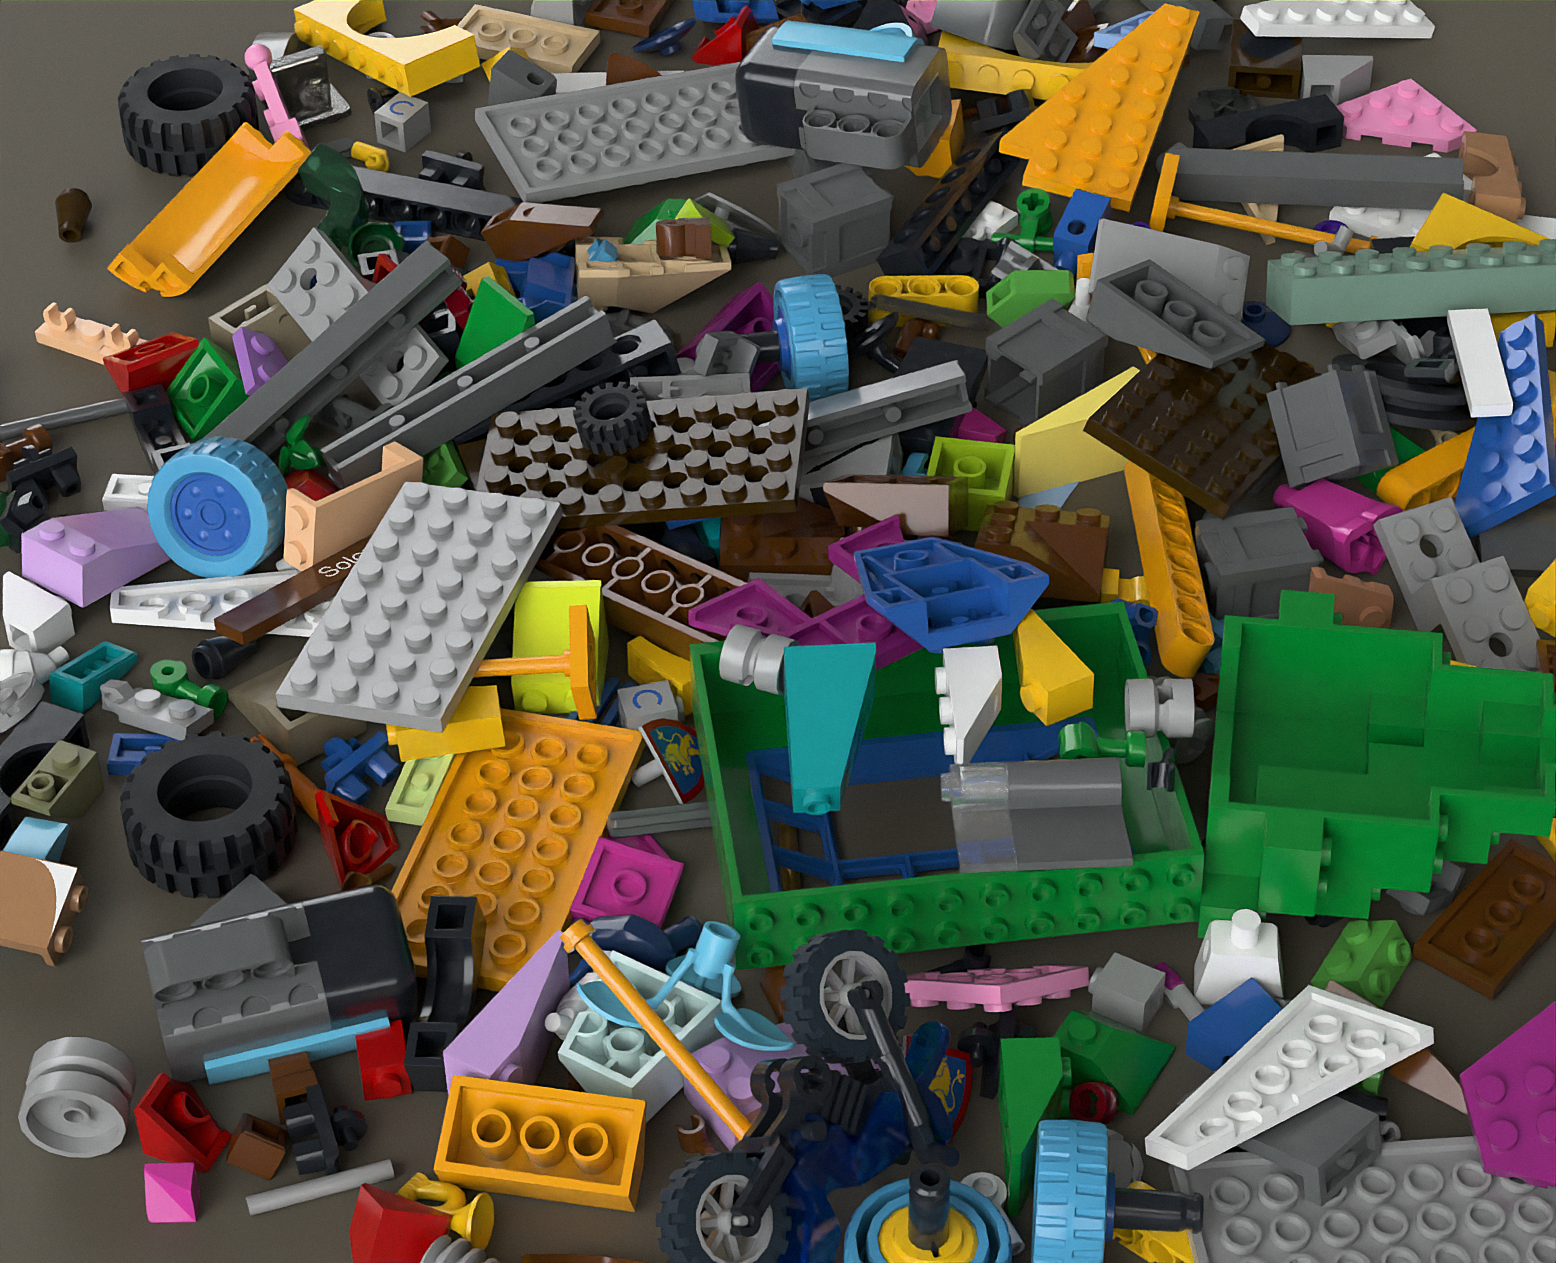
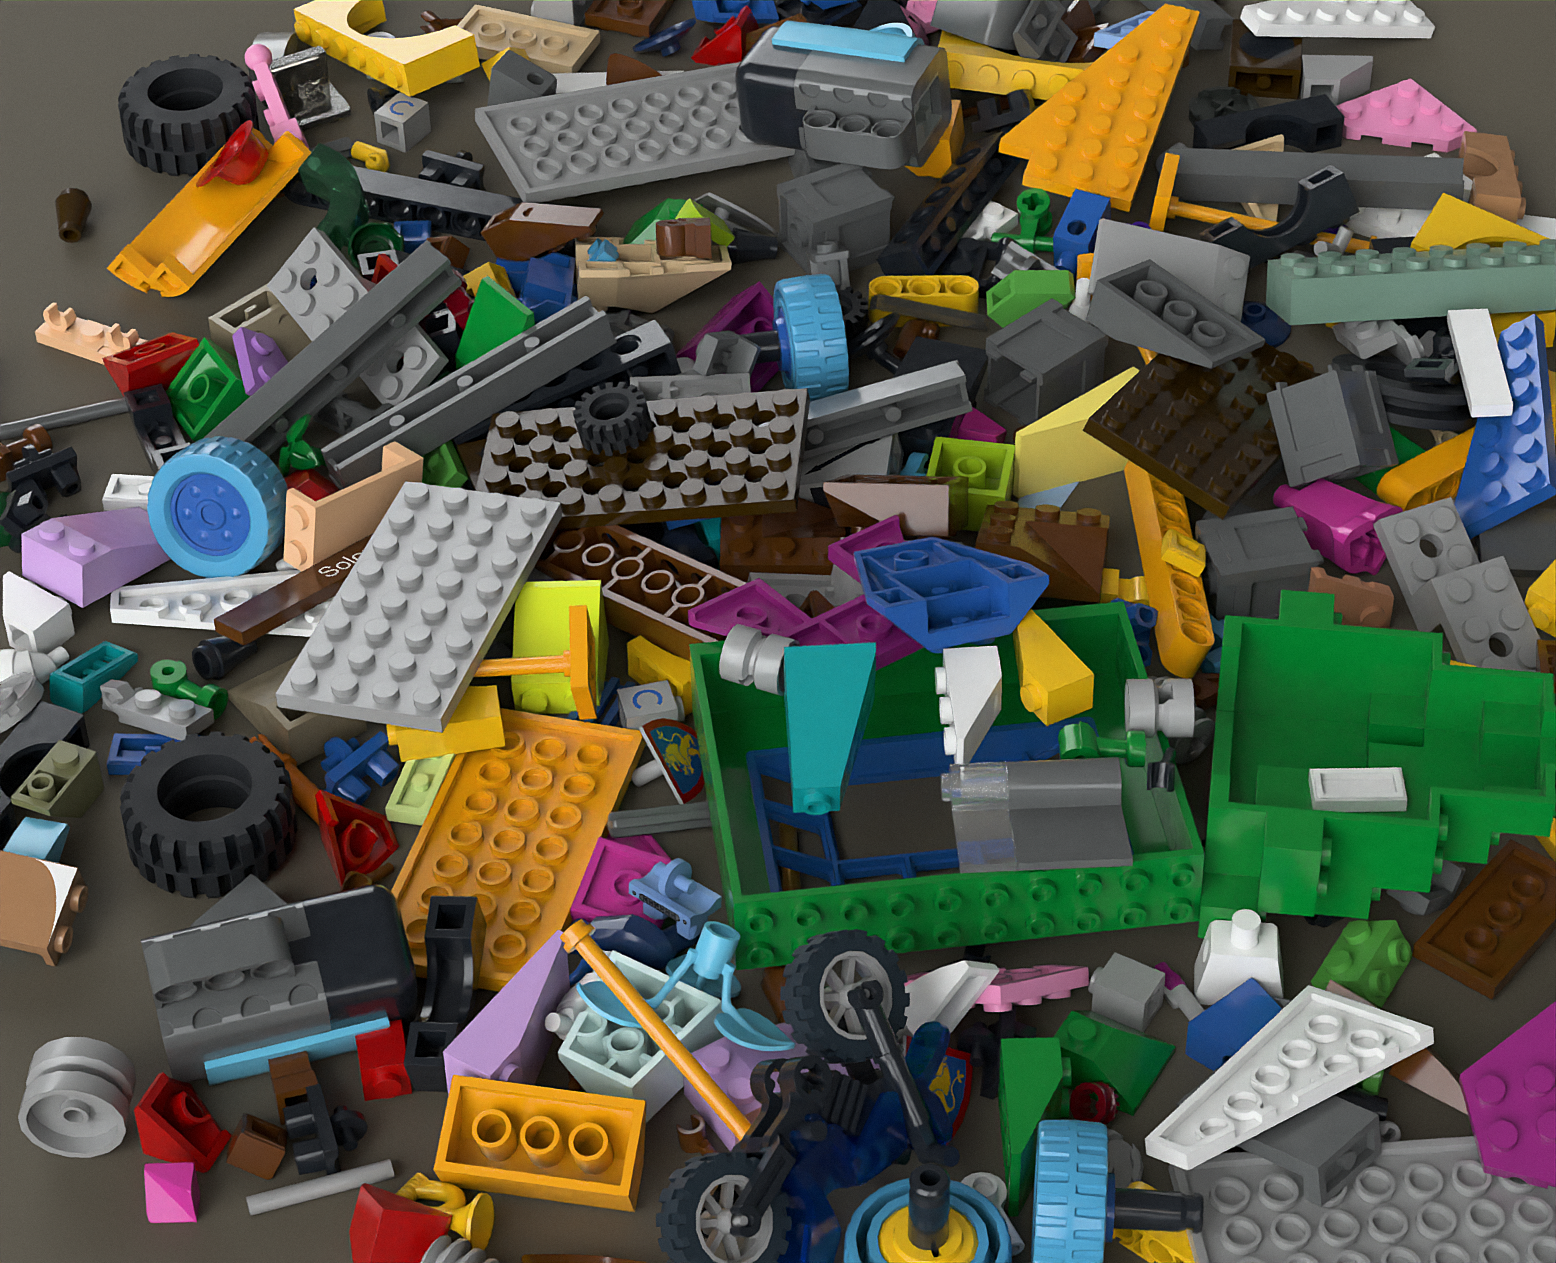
(239, 159): none -> red piece
(672, 893): none -> medium blue hips
(830, 260): none -> dark grey bracket
(946, 994): none -> white slope
(1183, 552): none -> yellow tile
(1321, 203): none -> black arch
(1358, 789): none -> white tile

